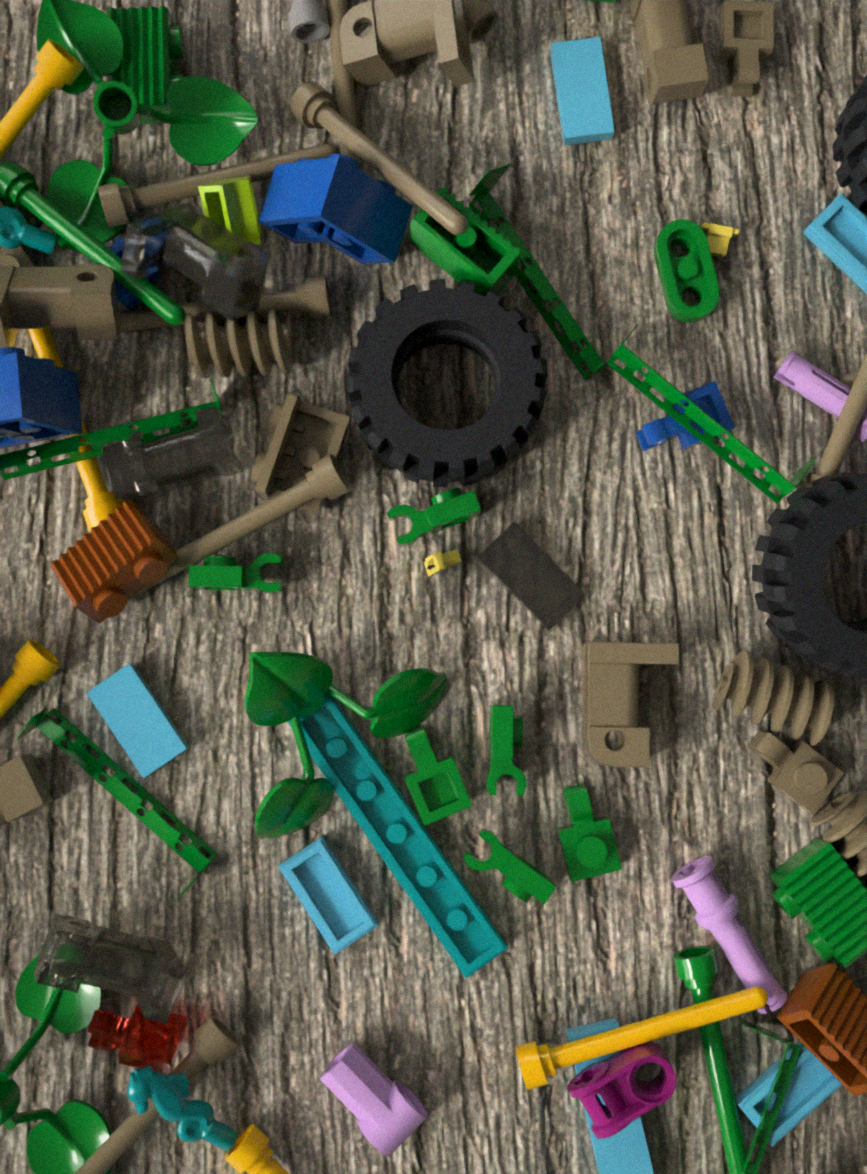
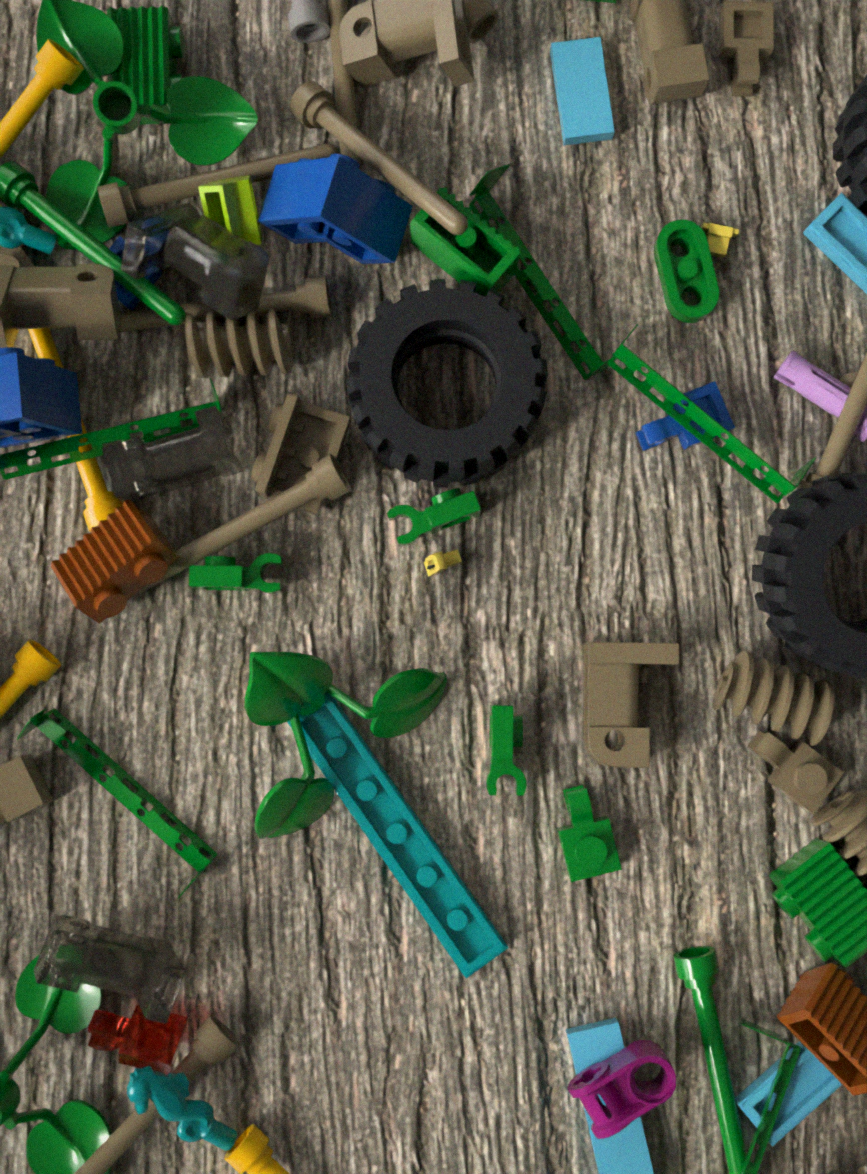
(138, 720): medium azure tile -> none
(328, 894): medium azure tile -> none
(384, 1108): lavender piece -> none
(435, 784): green plate -> none
(521, 877): green plate -> none
(531, 576): clear smoke tile -> none
(541, 1062): yellow piece -> none
(718, 913): lavender pin -> none

